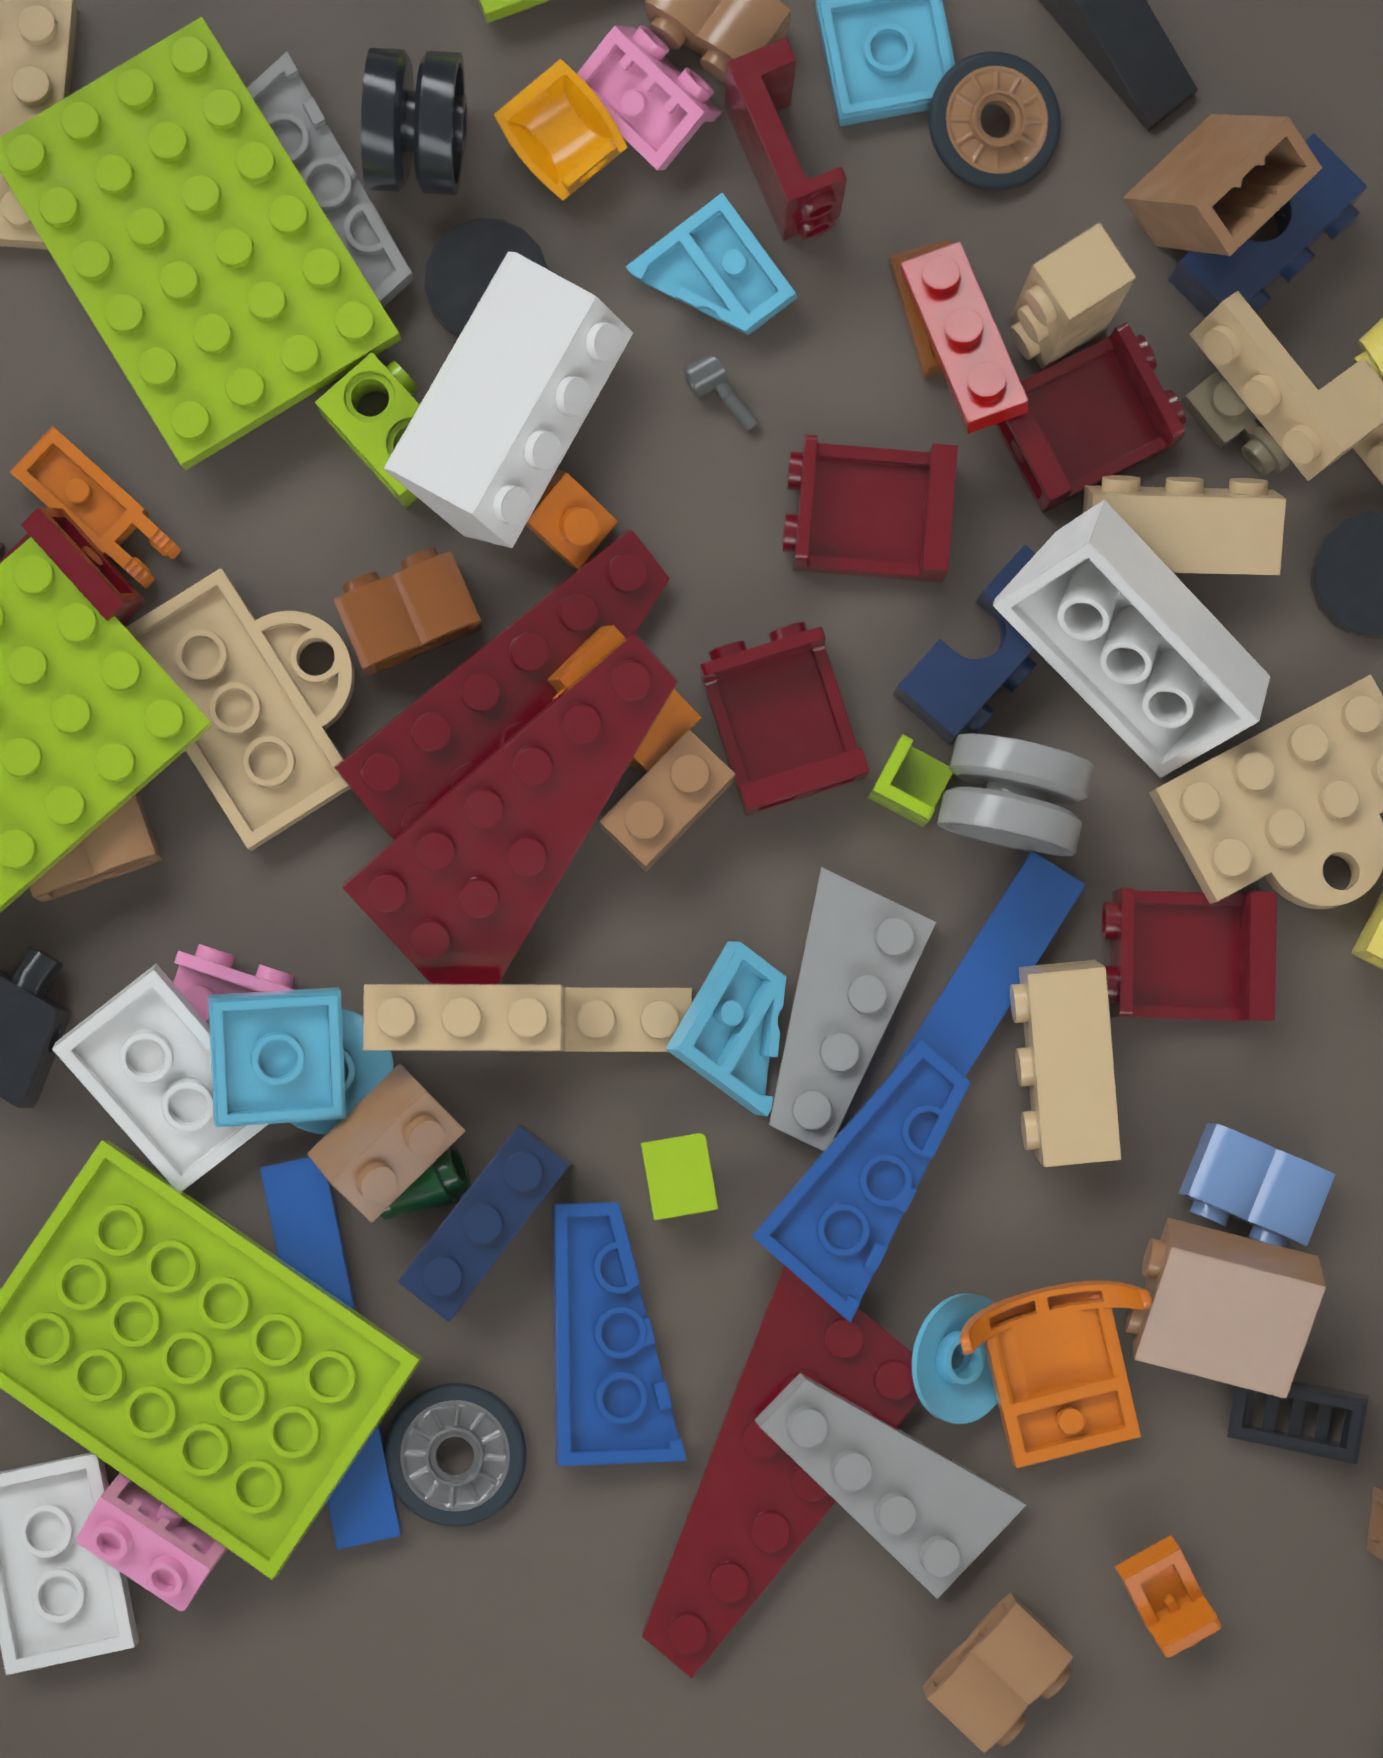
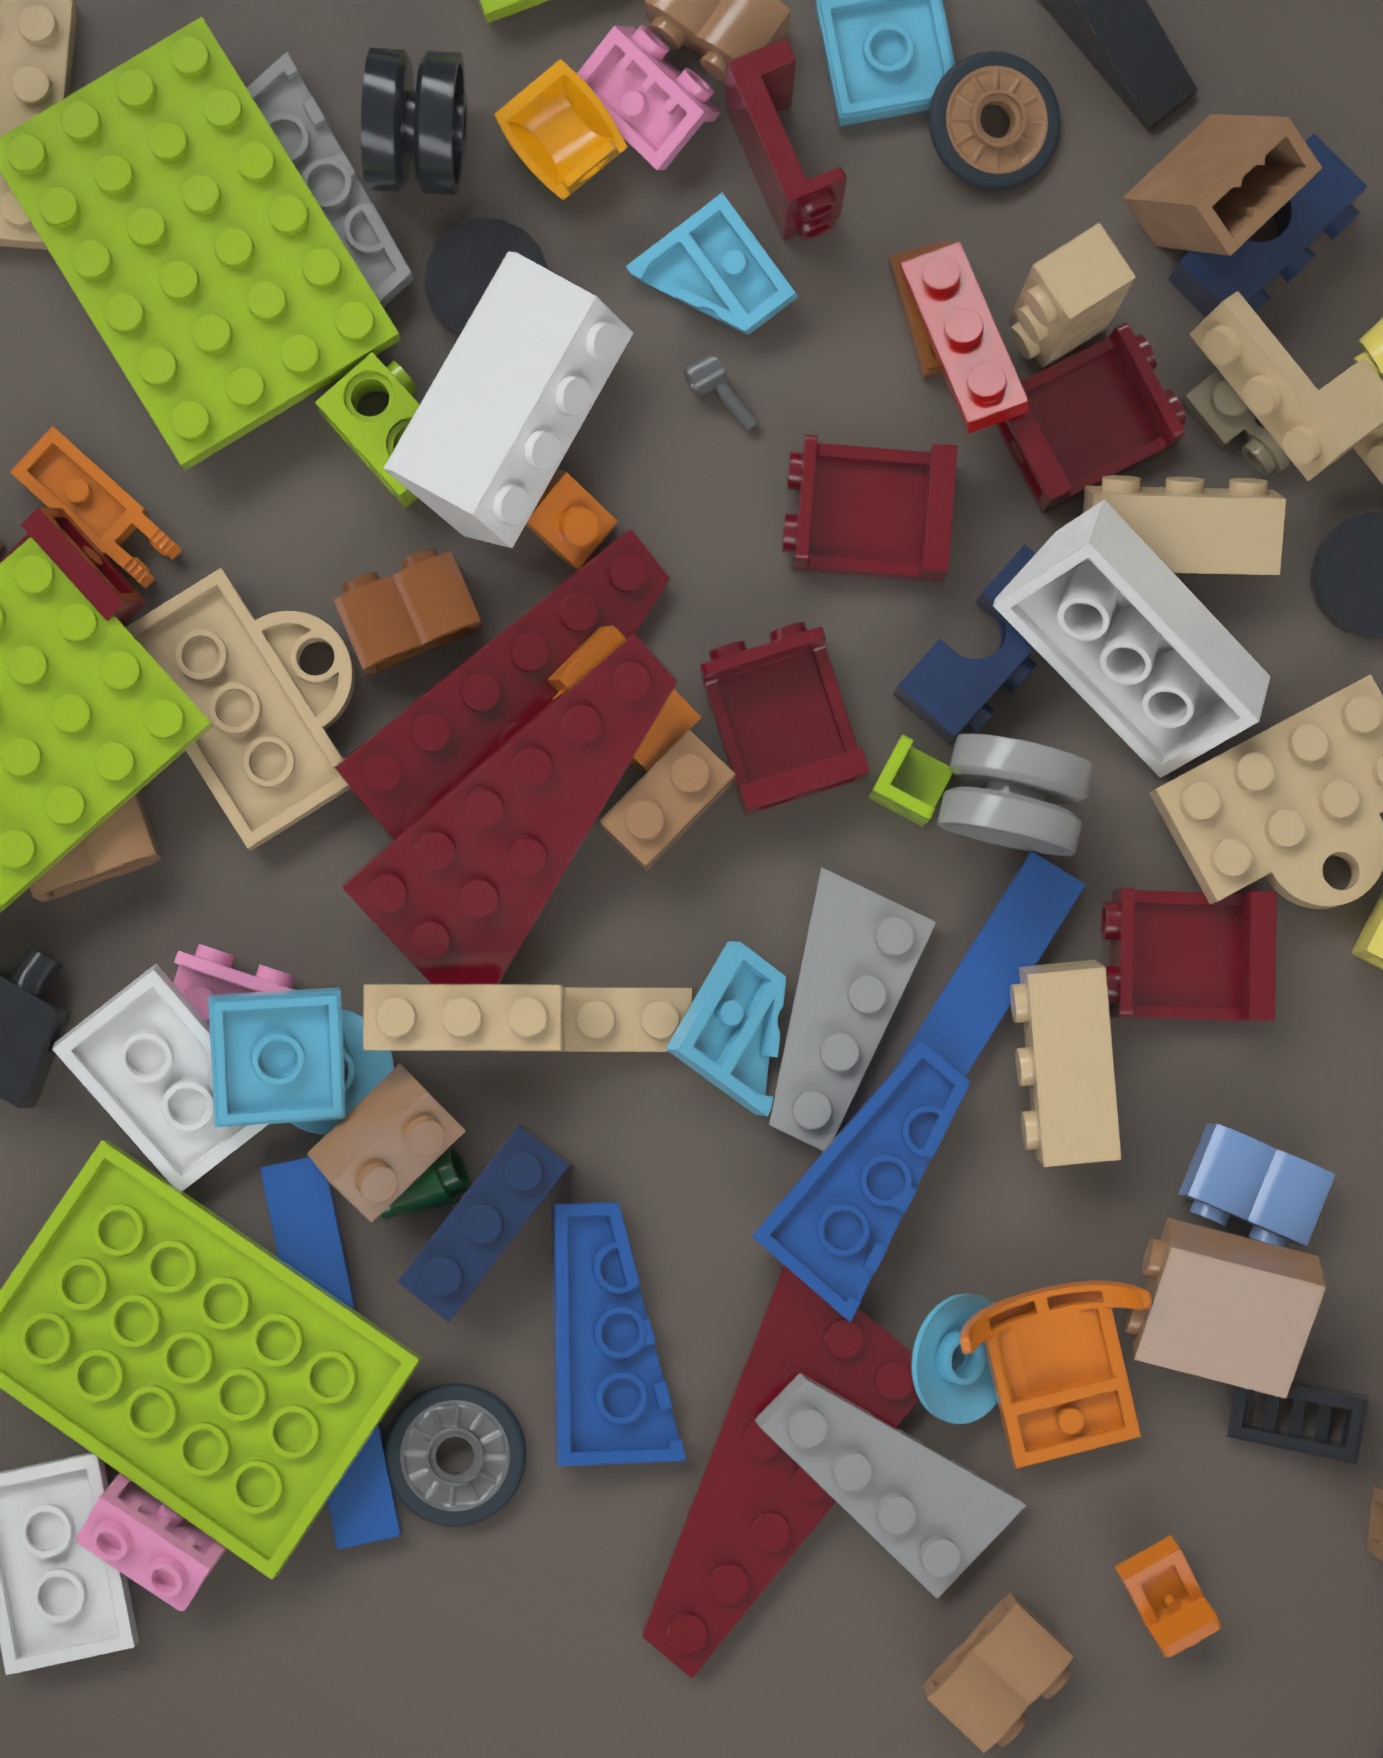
(679, 1176): lime panel -> none

